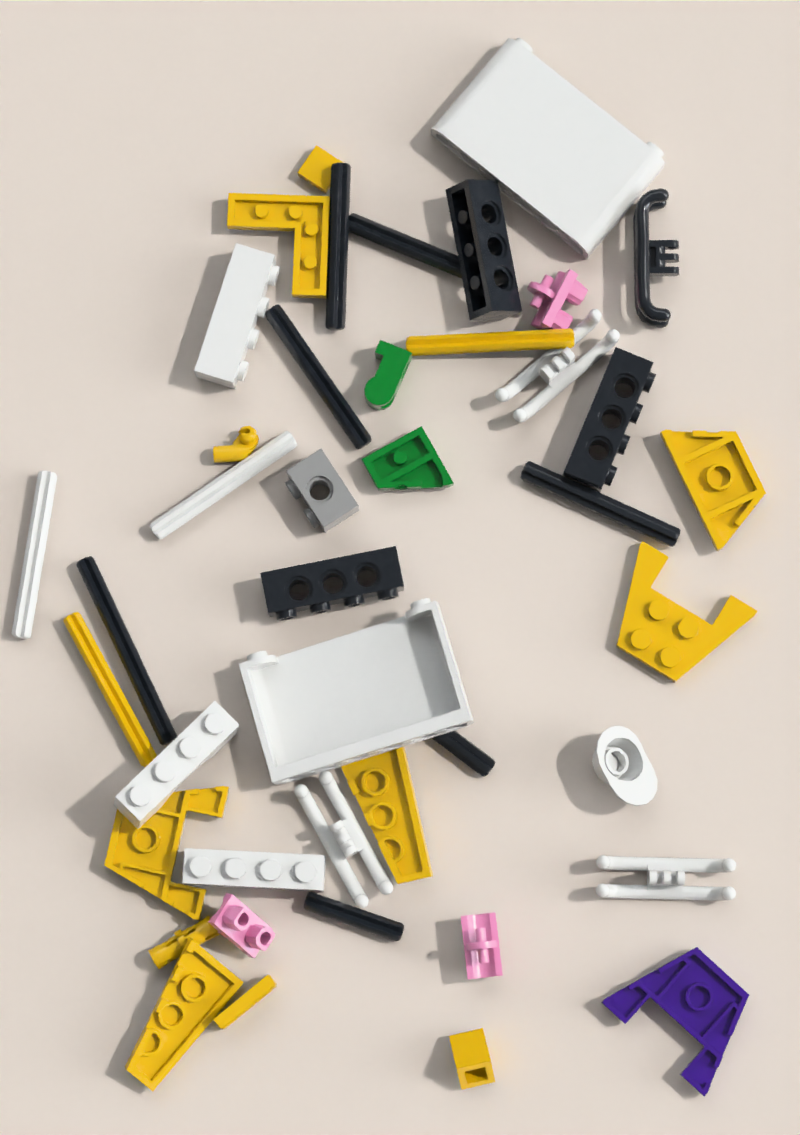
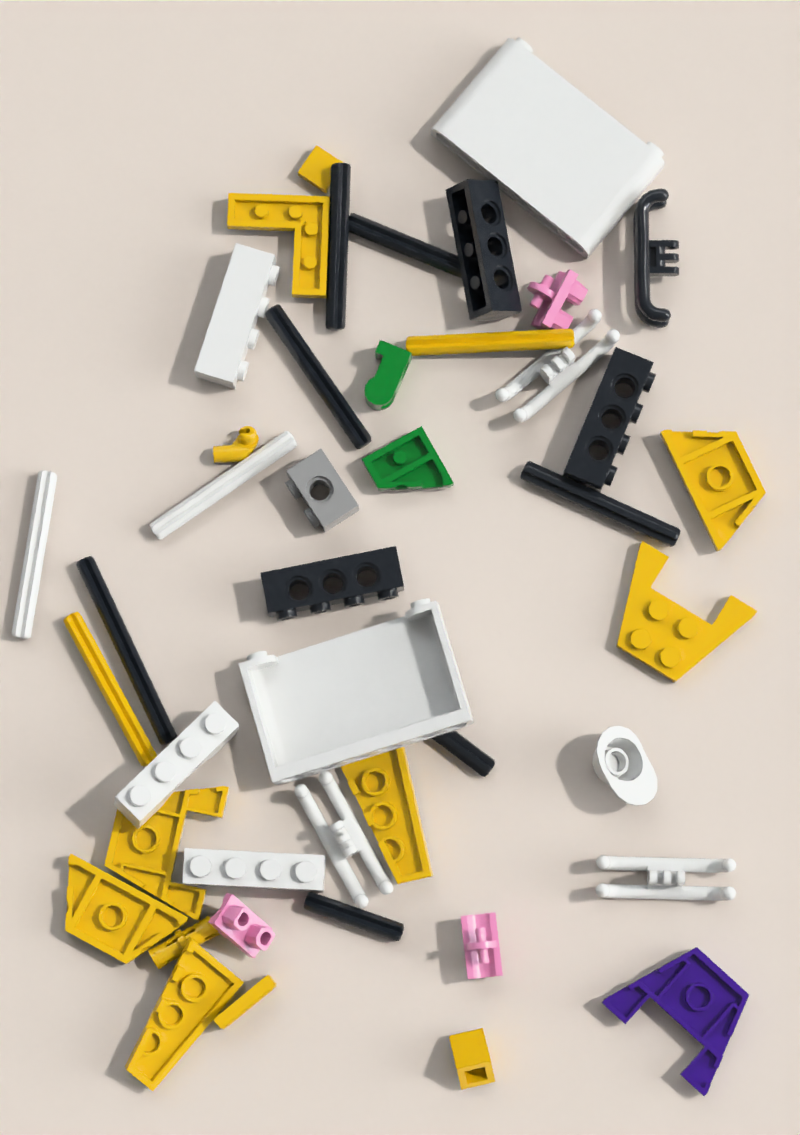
(114, 913): none -> yellow wing

